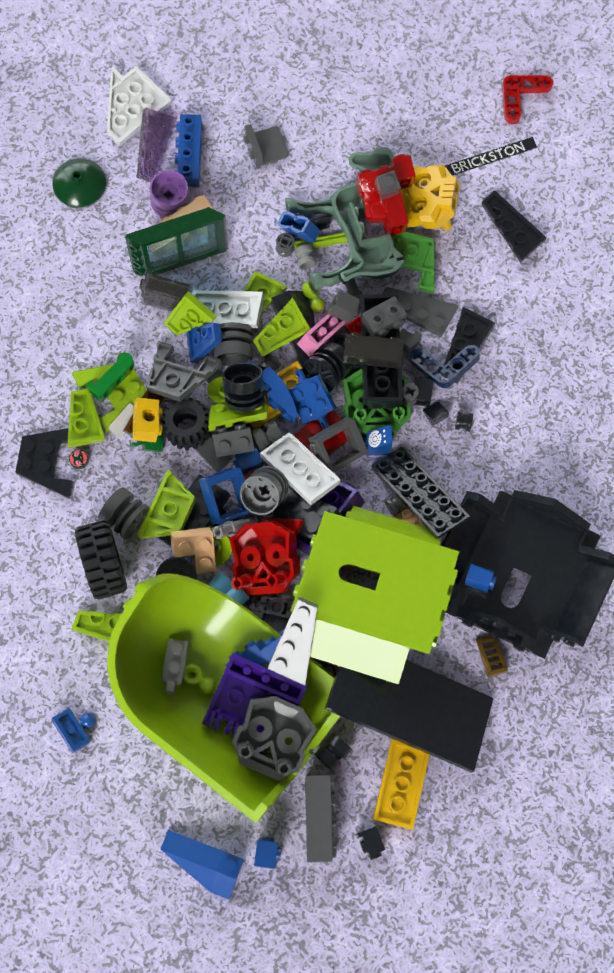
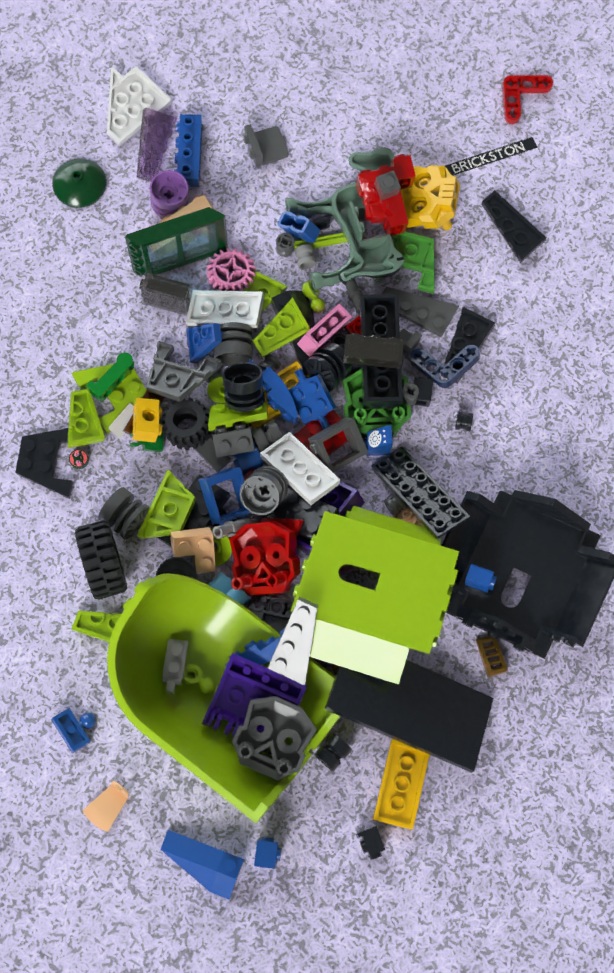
(107, 806): none -> light nougat piece
(188, 314): lime wing -> none
(218, 267): none -> bright pink gear
(319, 819): dark grey brick -> none
(344, 306): dark grey brick -> none
(384, 317): dark grey brick -> none
(436, 413): black slope -> none

